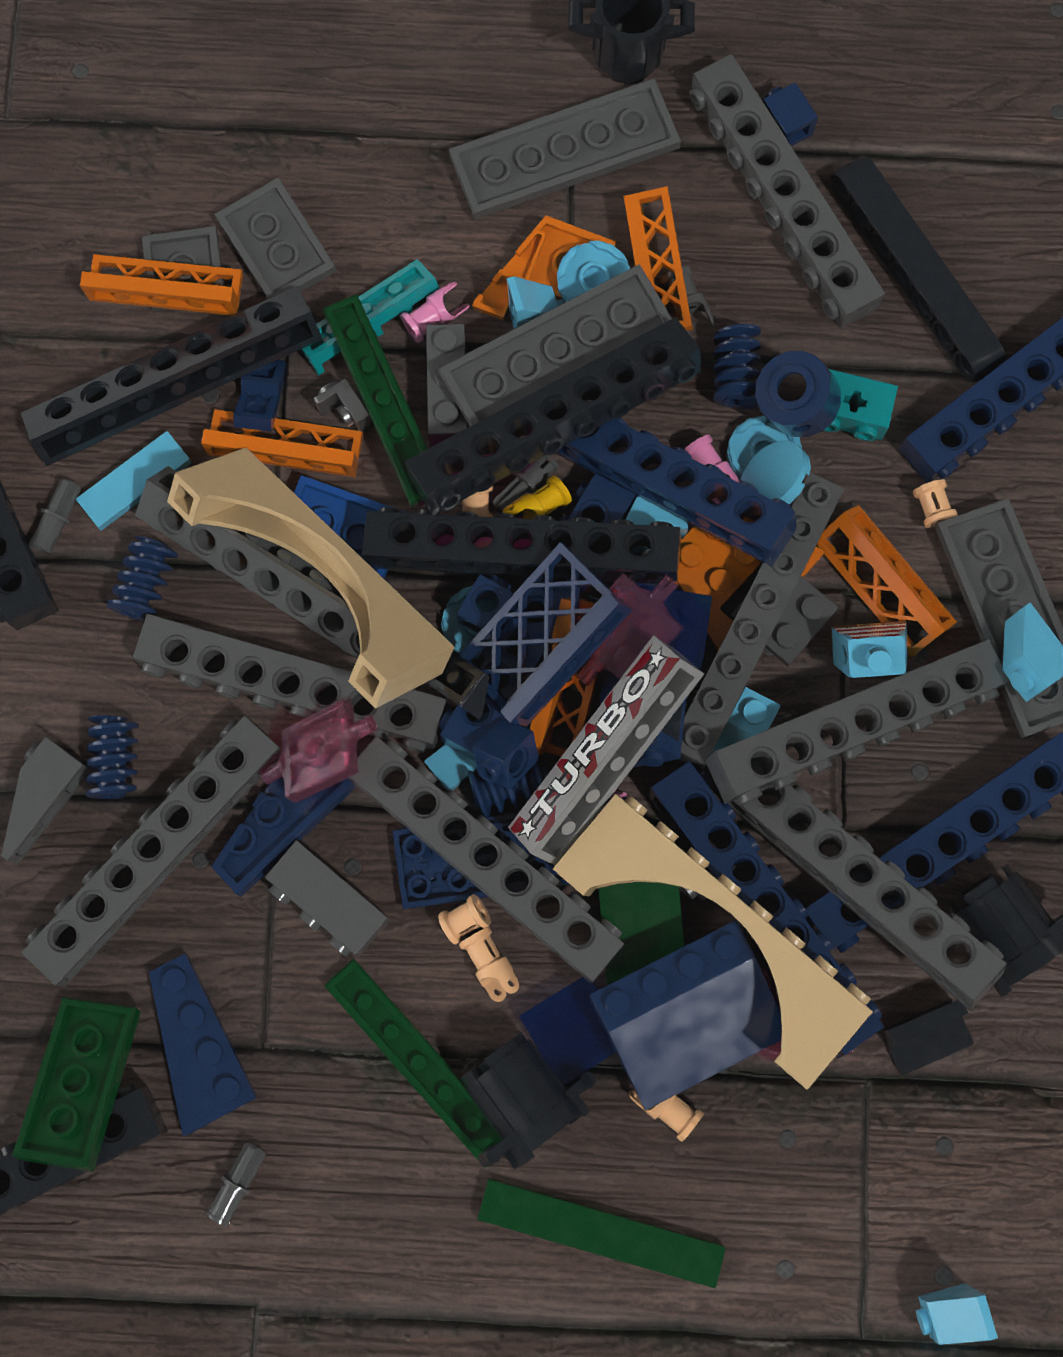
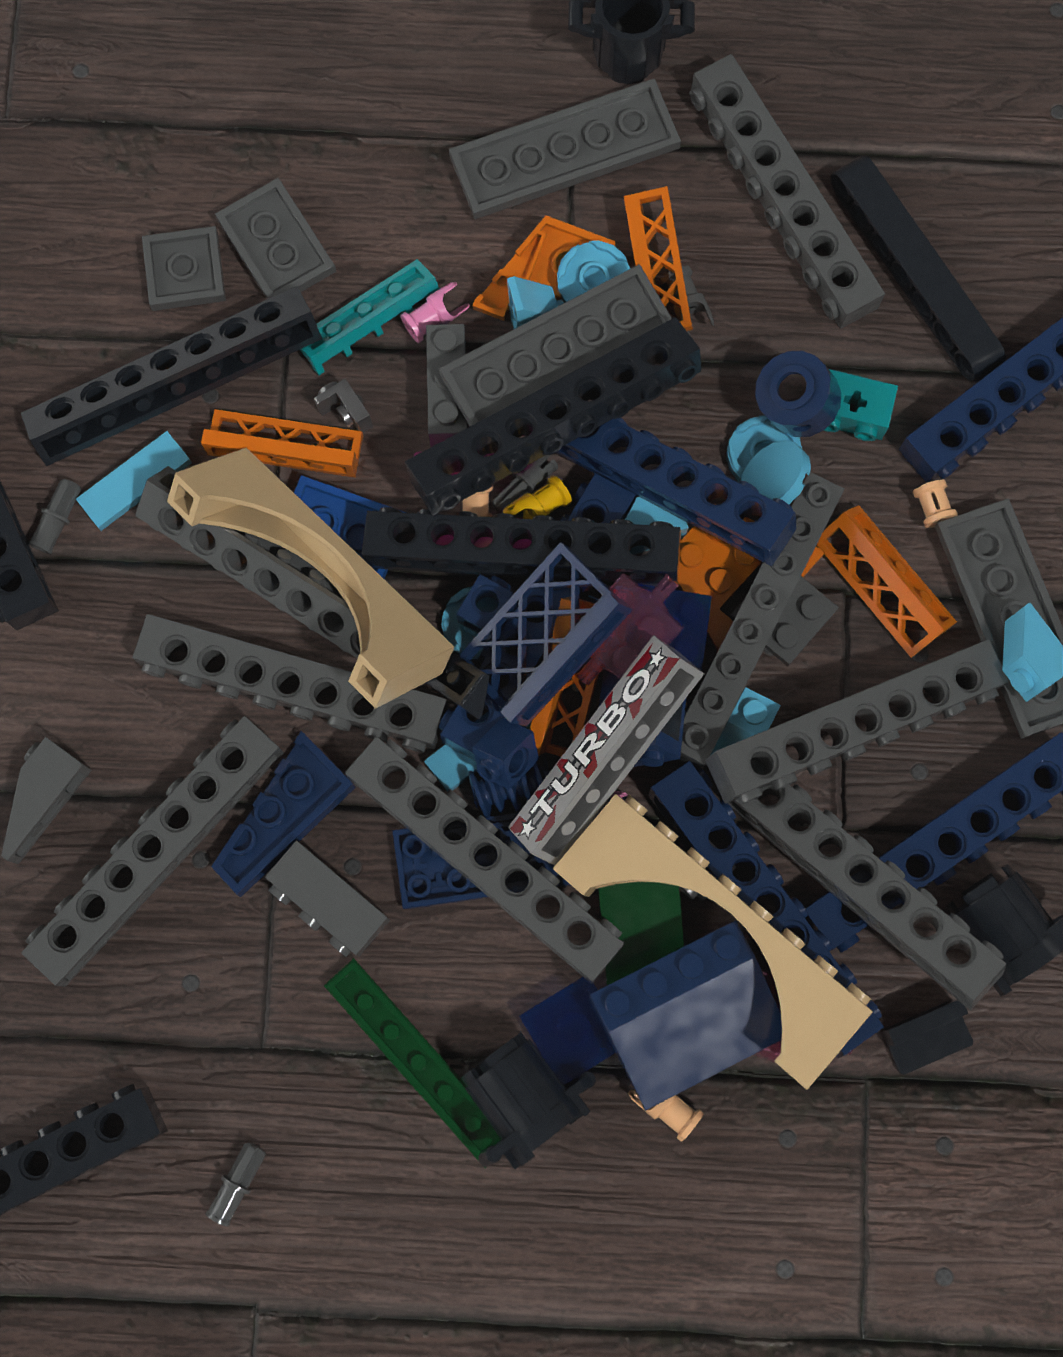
(77, 1084): dark green tile -> none
(111, 757): dark blue piece -> none
(141, 579): dark blue piece -> none
(164, 292): orange fence -> none
(199, 1054): dark blue wing -> none
(260, 397): dark blue slope -> none
(319, 751): clear pink plate -> none
(377, 388): dark green tile -> none
(464, 919): light nougat bush -> none
(493, 969): light nougat piece -> none
(602, 1233): dark green tile -> none
(704, 453): bright pink piece -> none
(733, 365): dark blue piece -> none
(791, 113): dark blue brick -> none
(870, 649): medium azure torso -> none
(956, 1316): medium azure slope -> none

